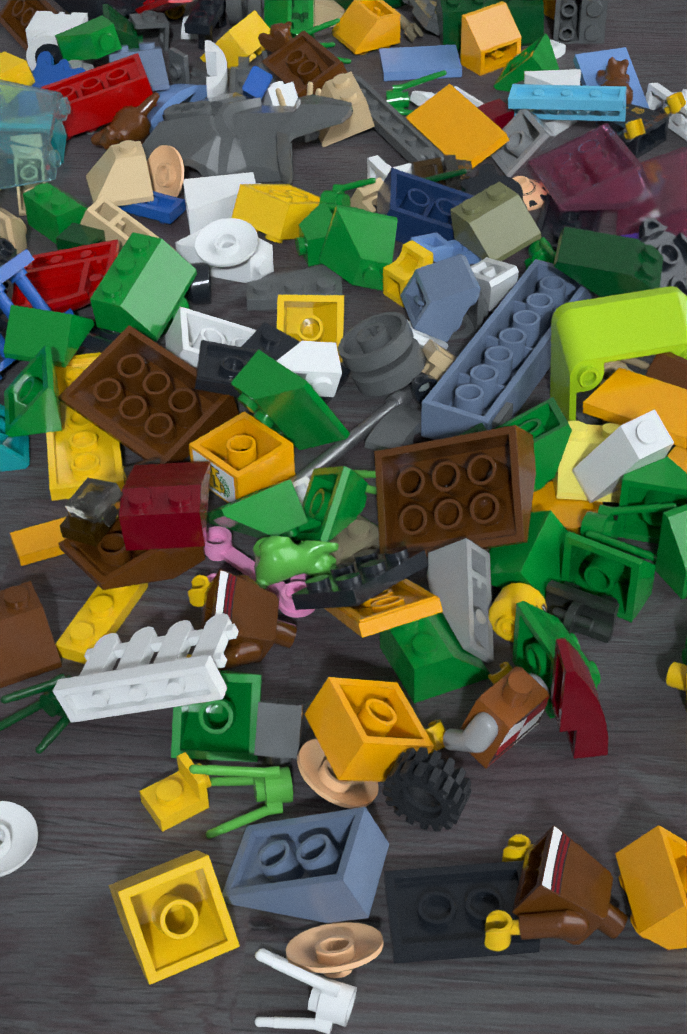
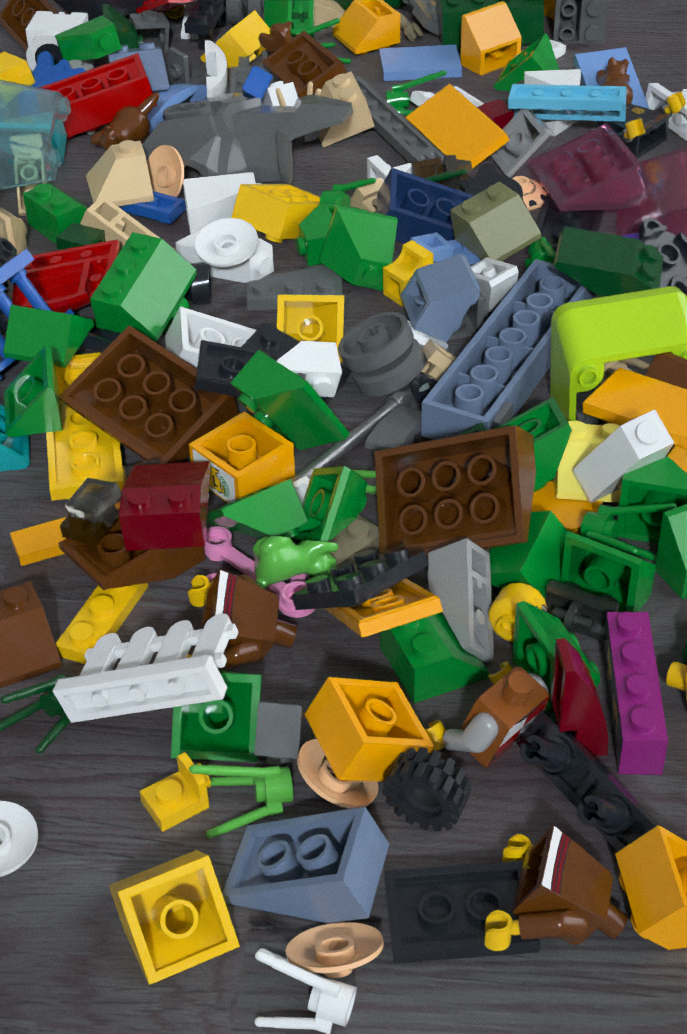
(585, 782): none -> black plate
(634, 694): none -> magenta brick

